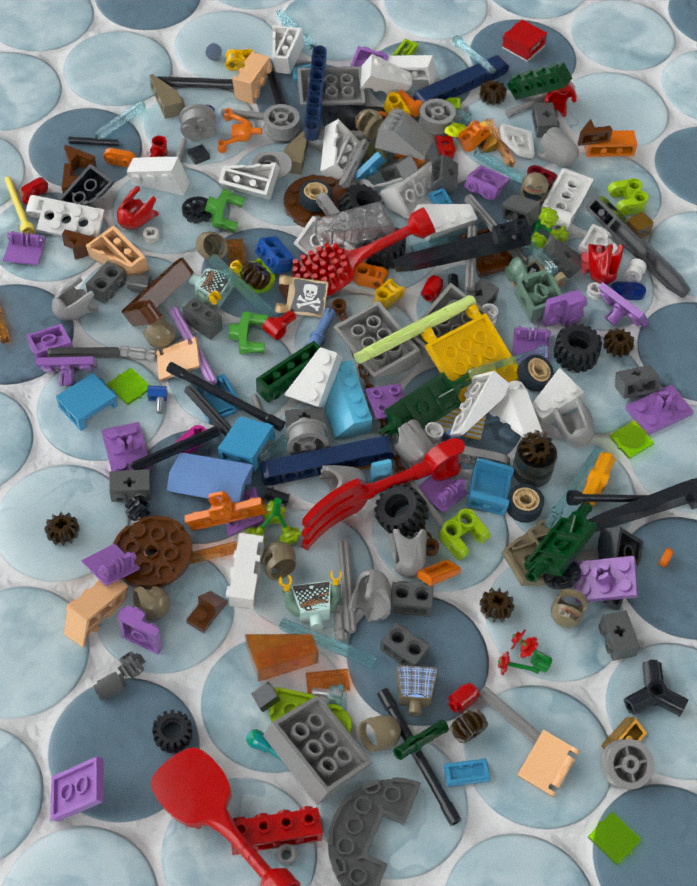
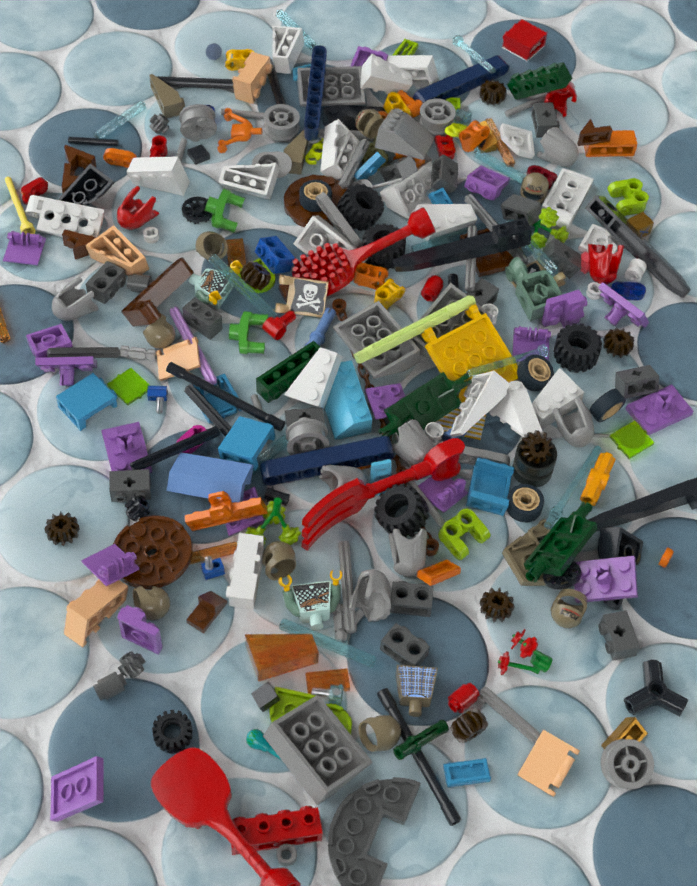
(159, 123): none -> dark grey gear
(209, 568): none -> blue piece
(313, 154): none -> neon yellow piece
(354, 225): clear wedge -> none
(575, 497): black piece -> none
(607, 405): none -> black wheel
(614, 838): clear neon green piece -> none

